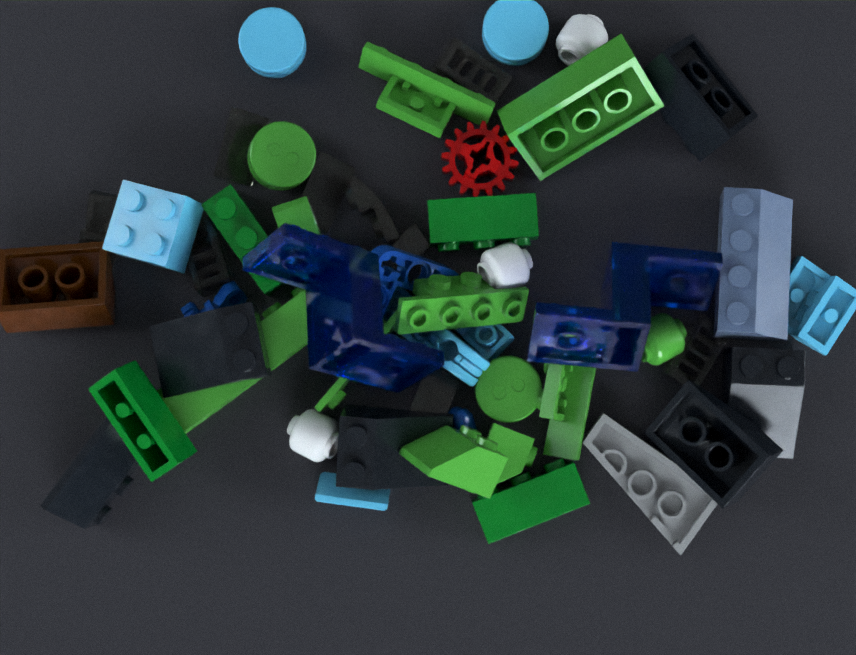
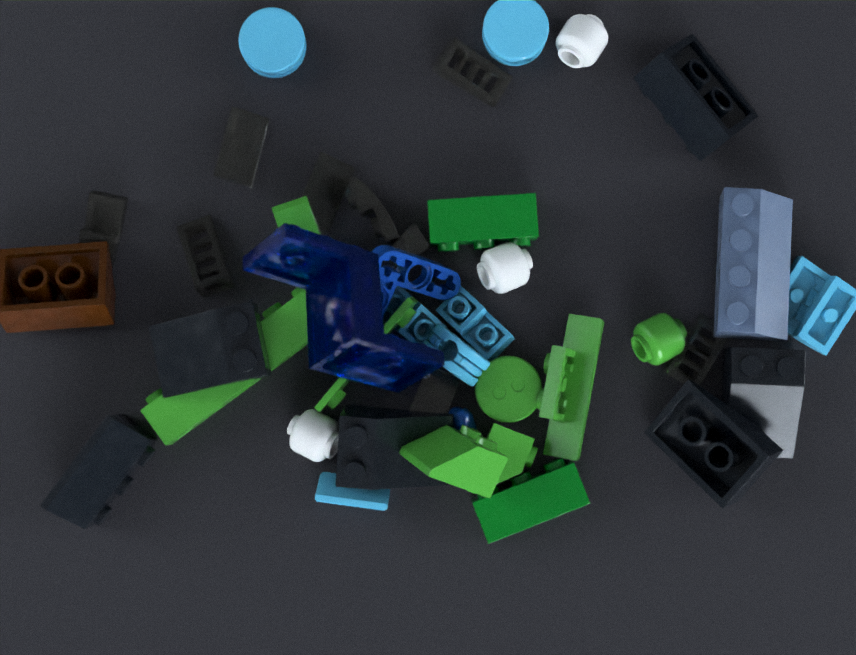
(142, 420): green brick -> none
(153, 226): medium azure brick -> none
(227, 296): blue piece -> none
(239, 229): green brick -> none
(281, 156): bright green head -> none
(421, 95): bright green bracket -> none
(458, 303): bright green bracket -> none
(464, 152): red gear -> none
(580, 107): bright green slope -> none
(619, 329): clear blue bracket -> none
(652, 481): light grey wing -> none

